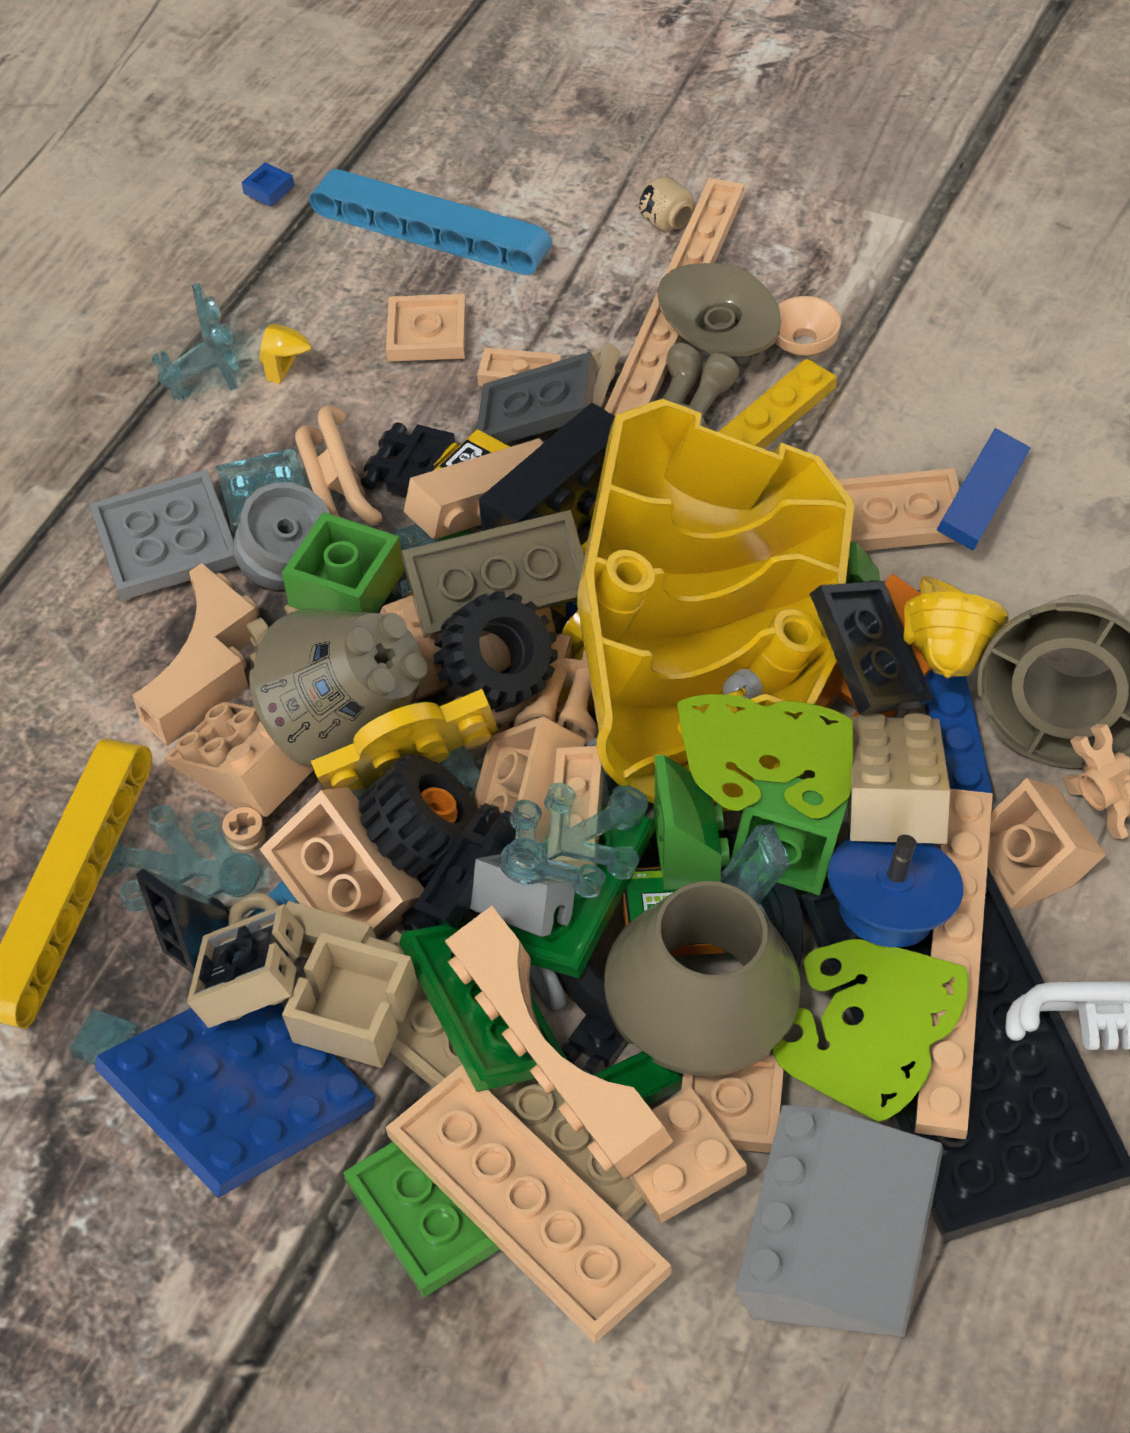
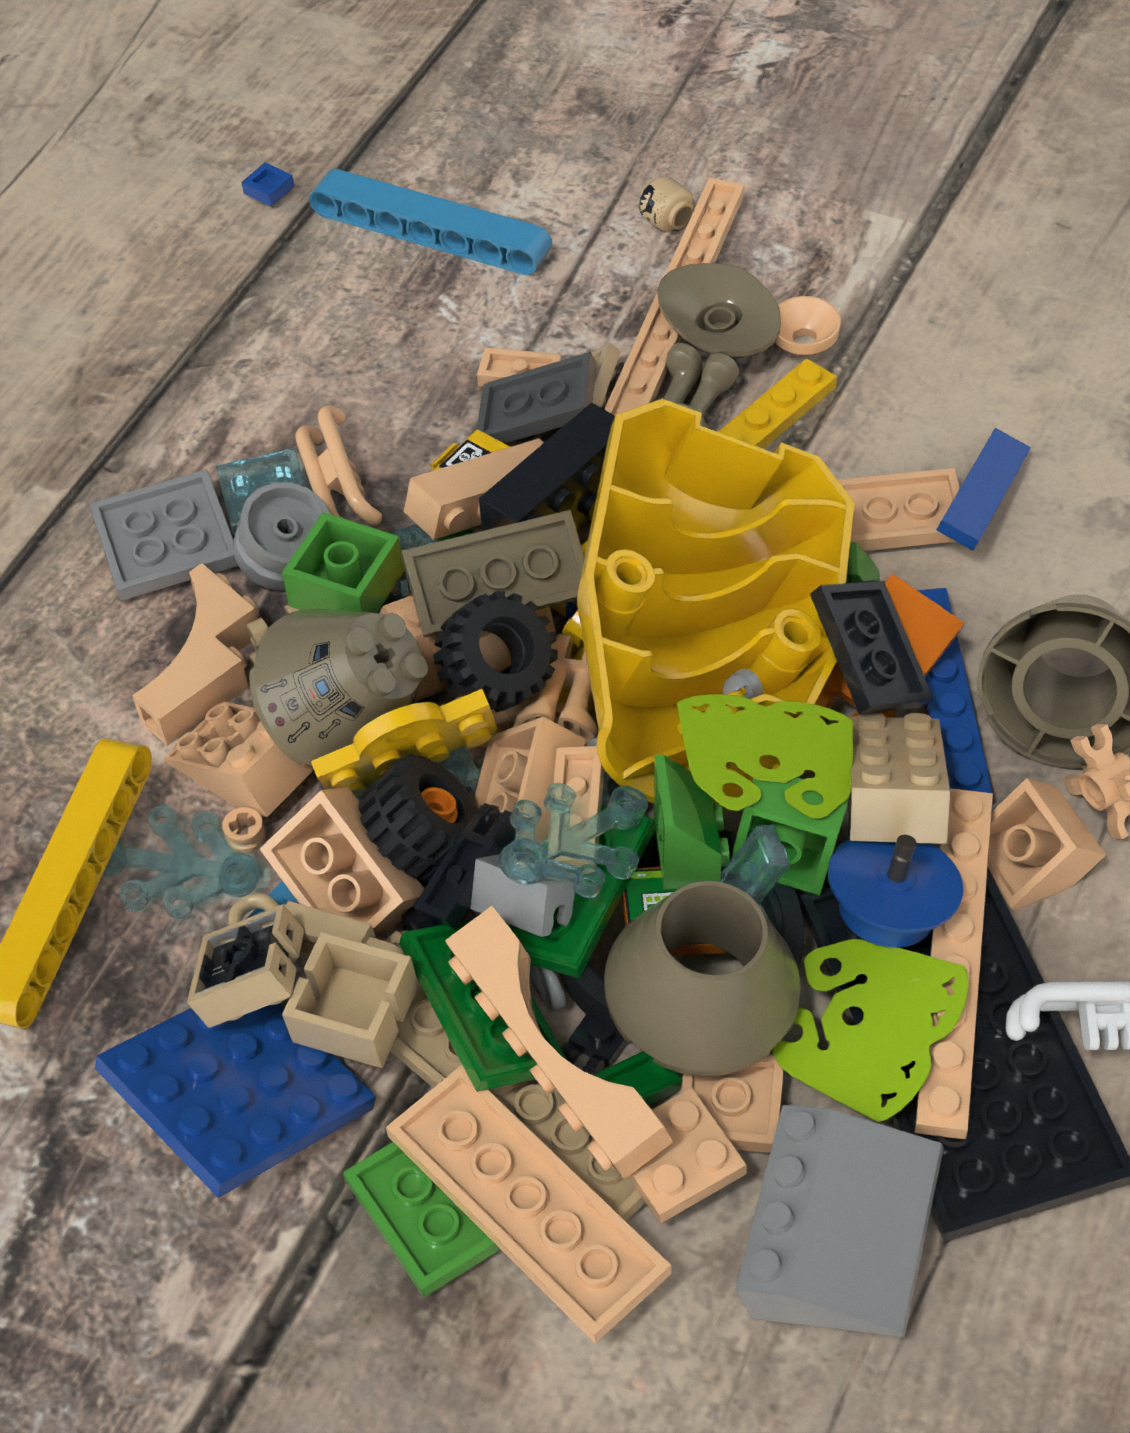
(99, 1034): clear light blue plate -> none
(180, 916): black slope -> none
(207, 355): clear light blue plate -> none
(280, 349): yellow plate -> none
(416, 456): black plate -> none
(426, 327): light nougat plate -> none
(951, 626): yellow head -> none

